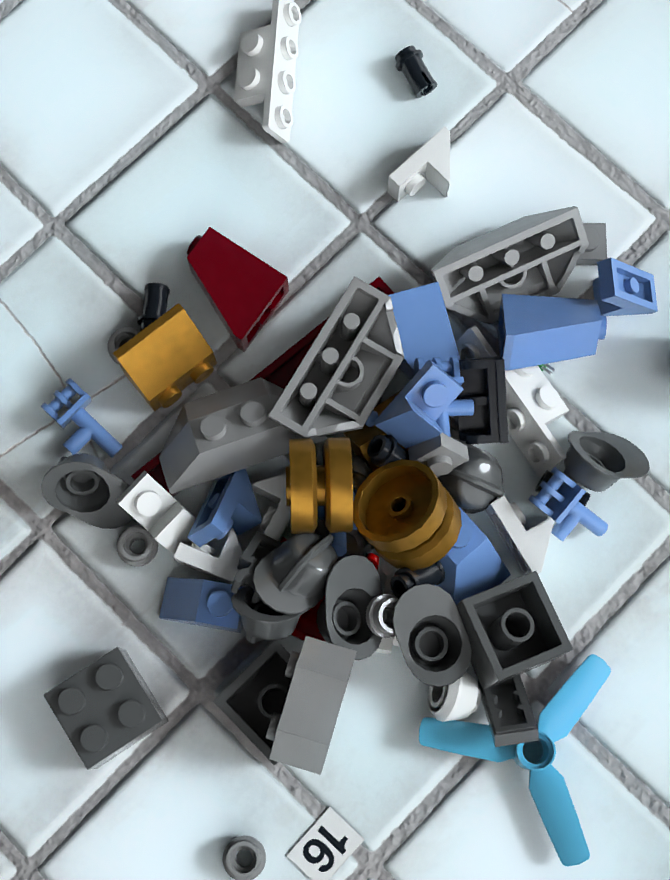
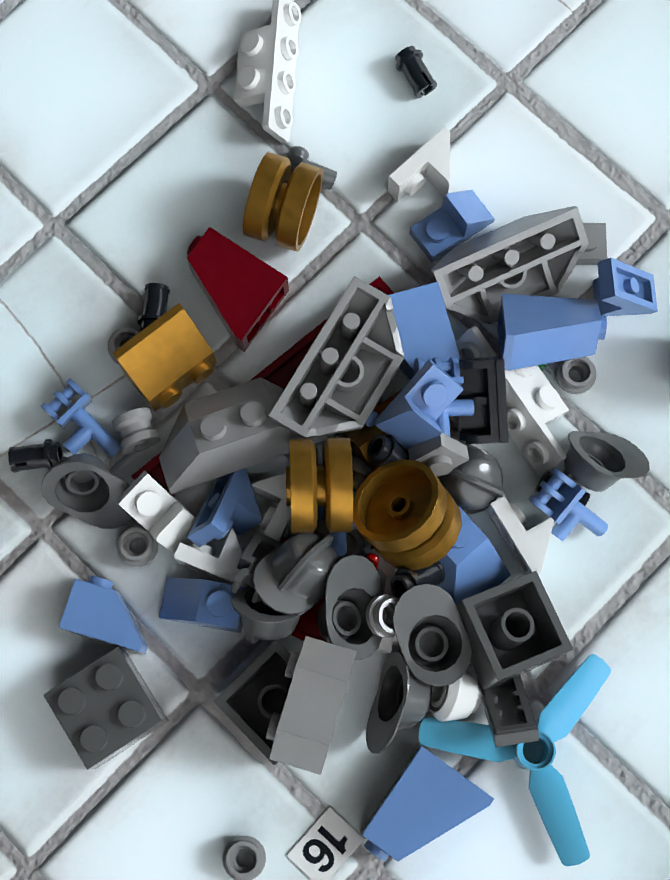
(35, 456): none -> black pin
(101, 615): none -> medium blue slope
(136, 430): none -> light grey wheel
(282, 201): none -> pearl gold wheel
(299, 154): none -> dark grey arm
(398, 704): none -> dark grey piece
(421, 807): none -> medium blue slope
(452, 224): none -> medium blue slope
(580, 364): none -> light grey plate

